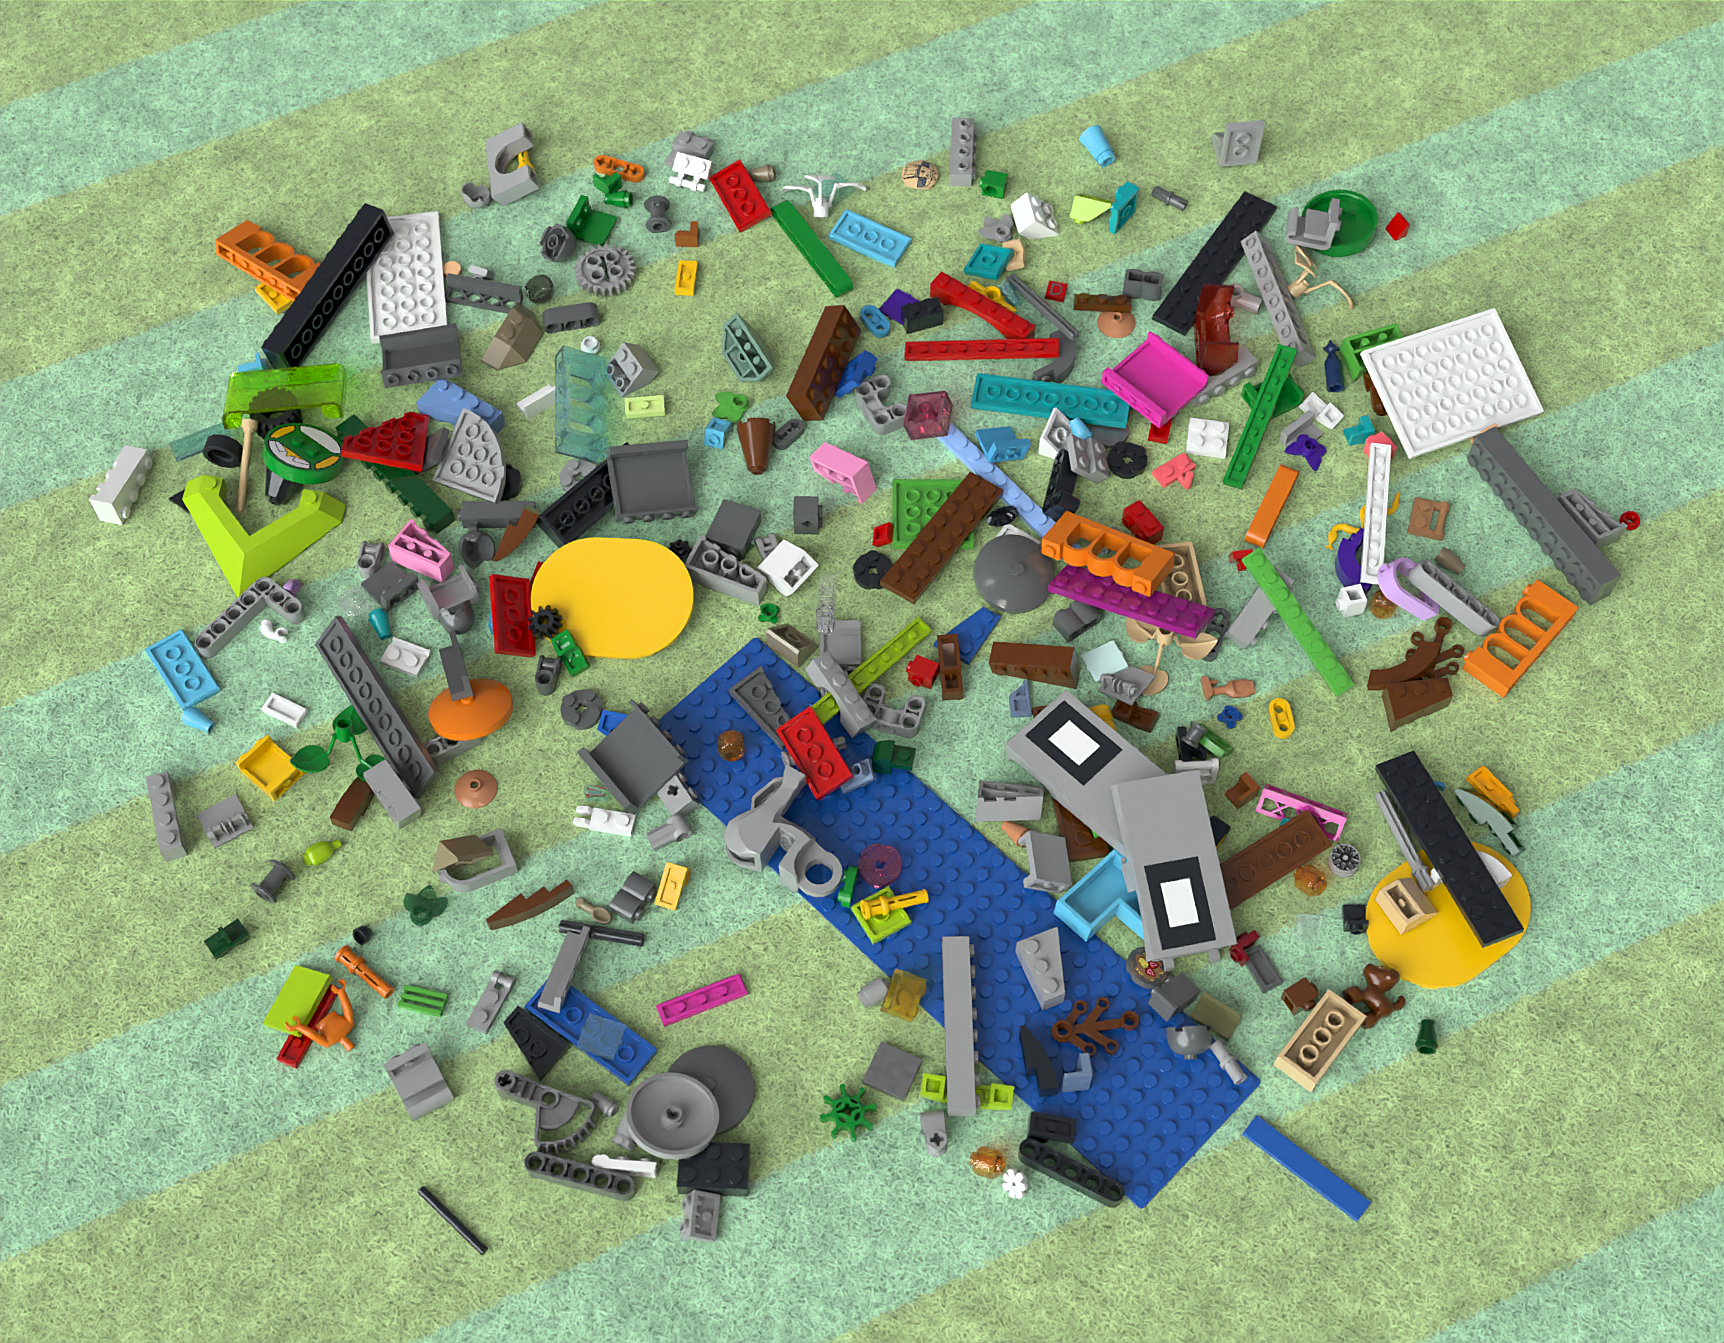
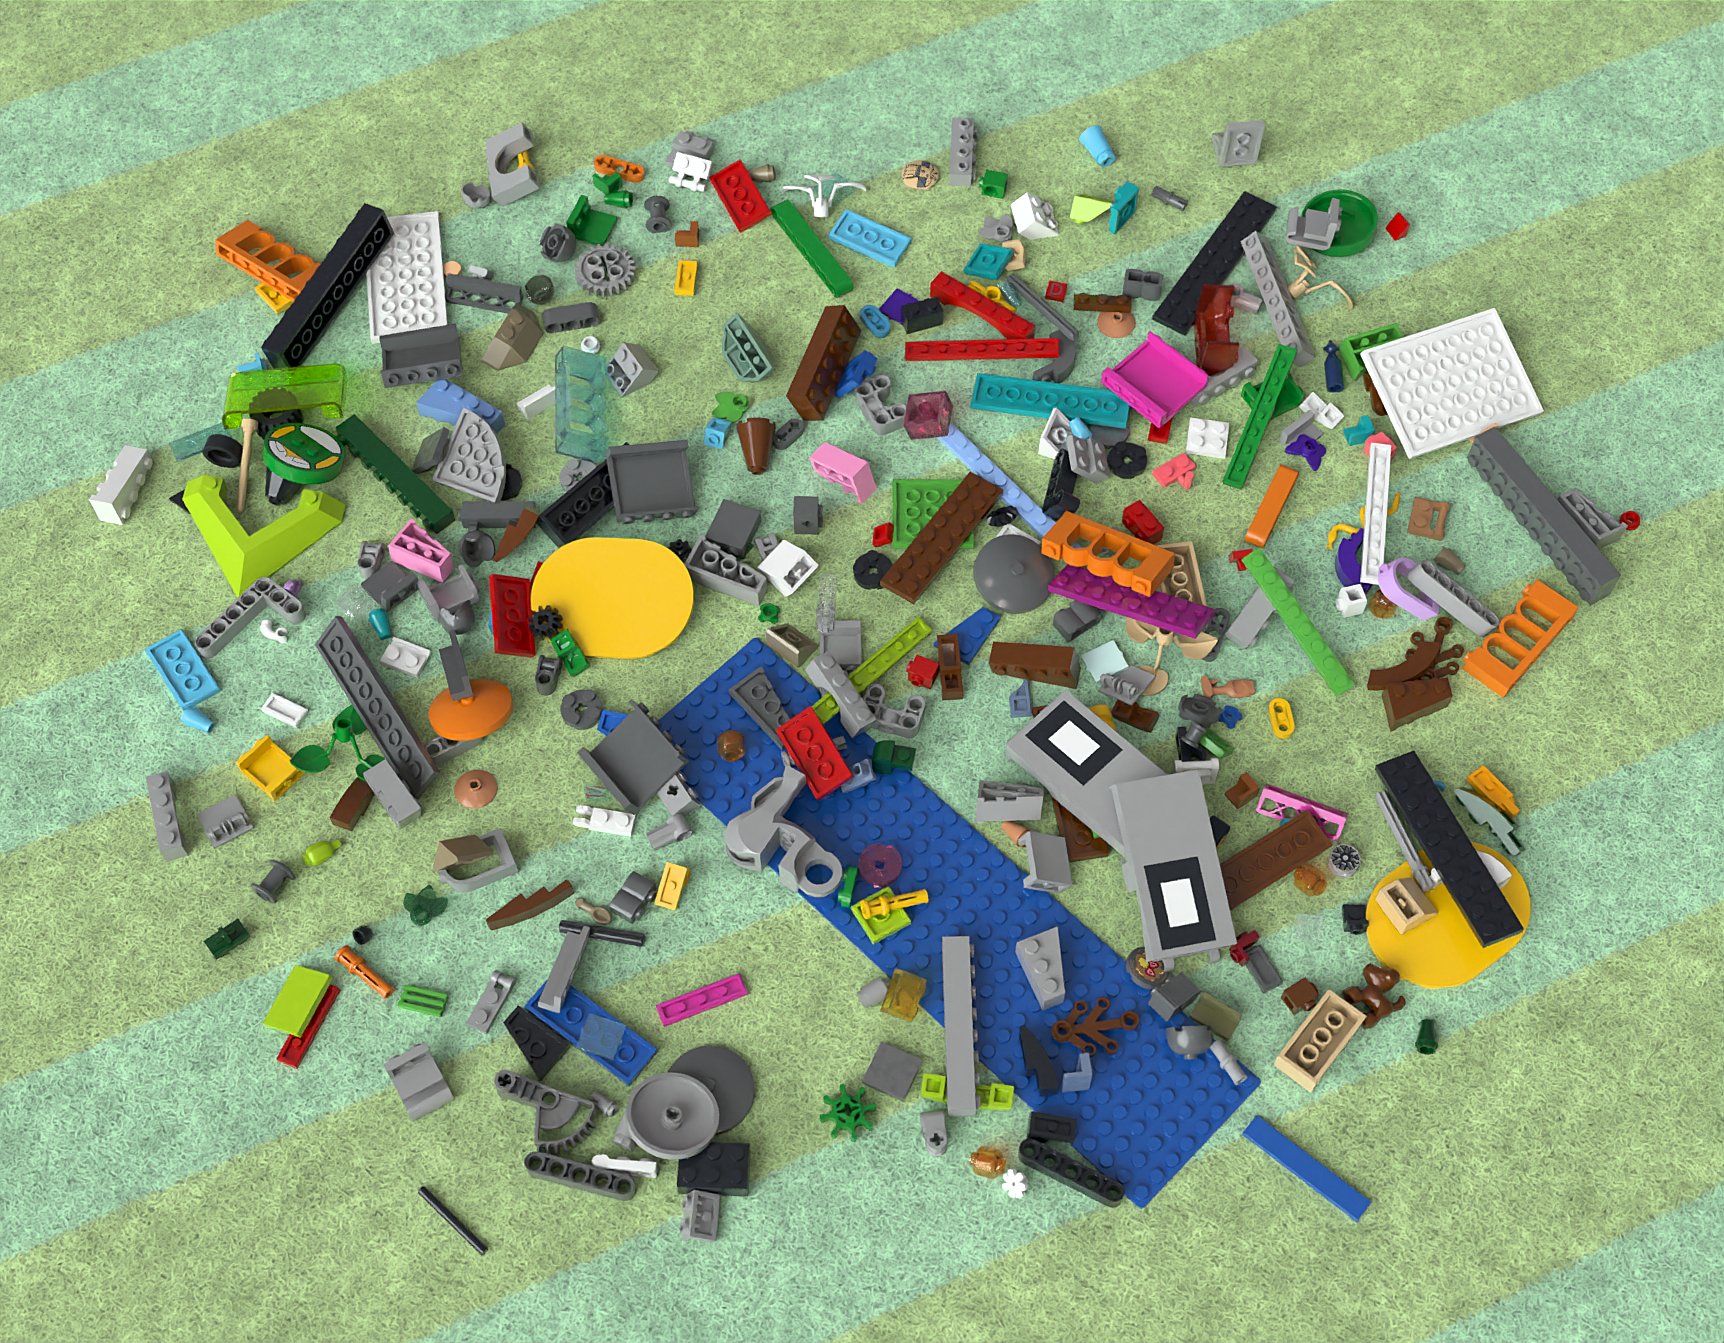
(333, 1027): orange piece -> none
(393, 443): red plate -> none
(644, 406): yellowish green plate -> none
(1001, 444): dark azure bracket -> none
(1099, 898): medium azure piece -> none
(1199, 709): none -> dark grey plate

